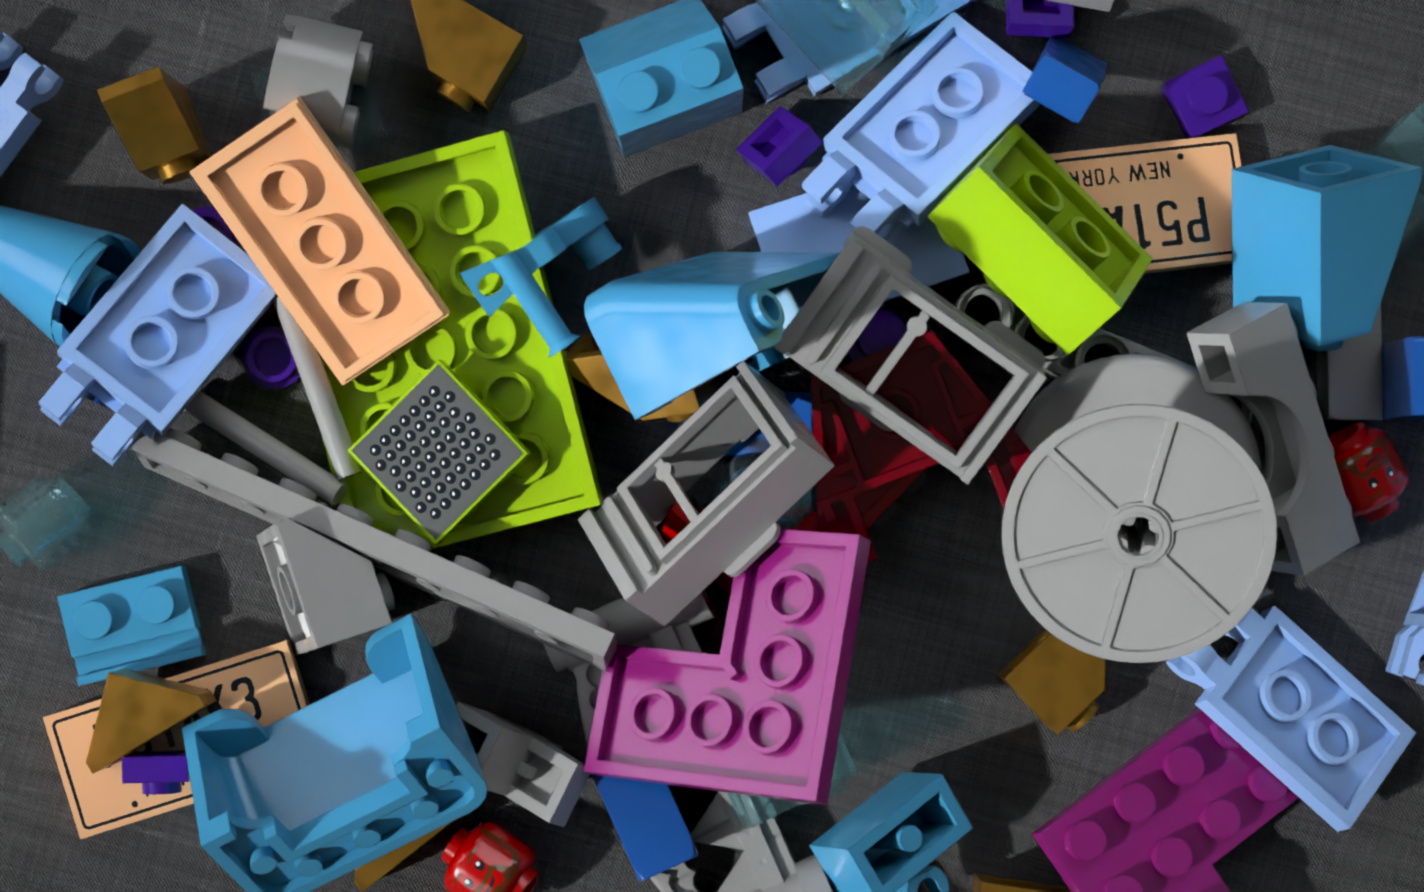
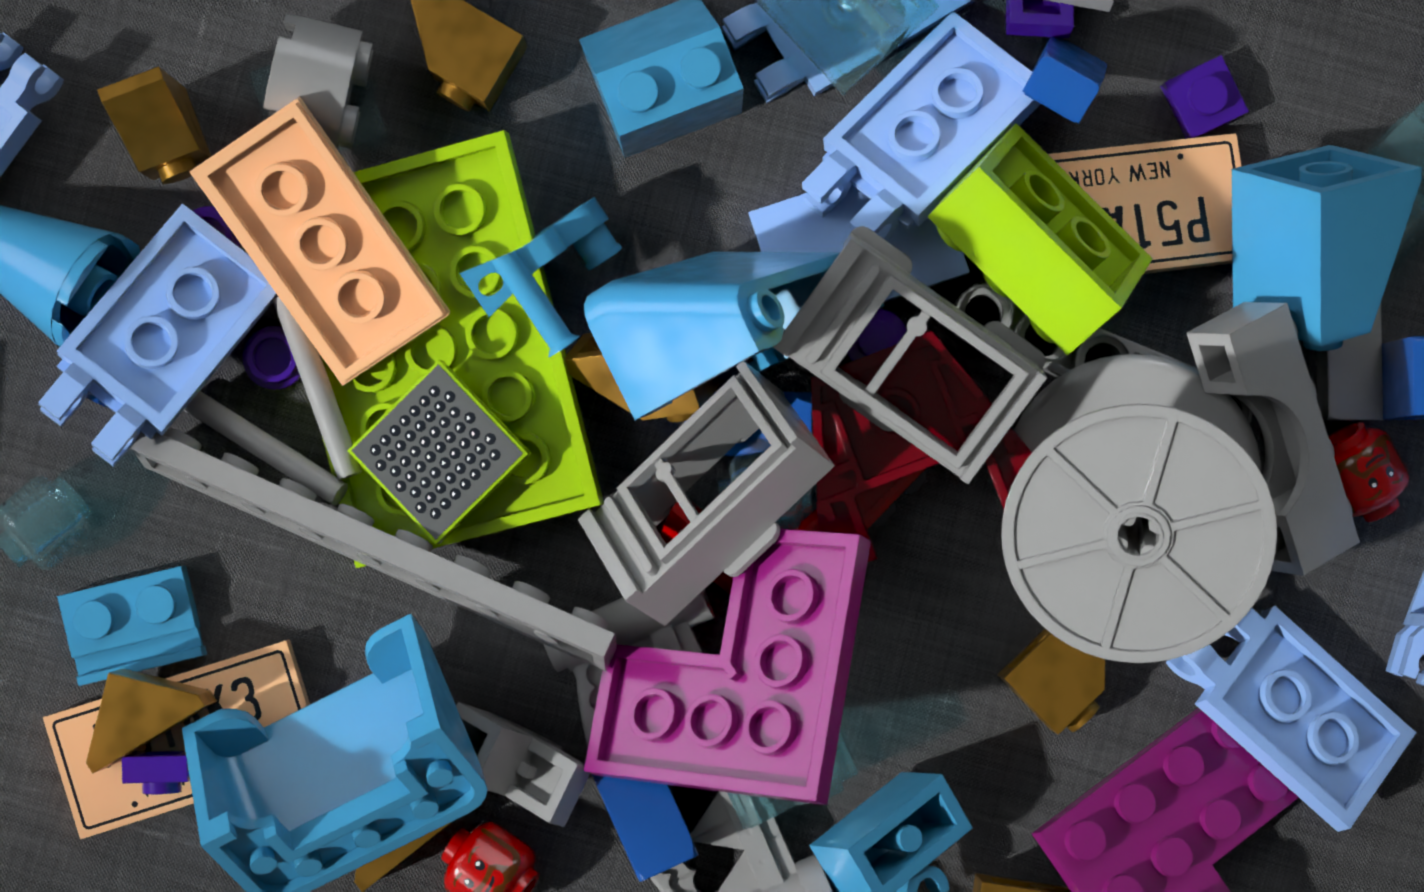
(322, 587): light grey slope -> none
(779, 146): dark purple plate -> none

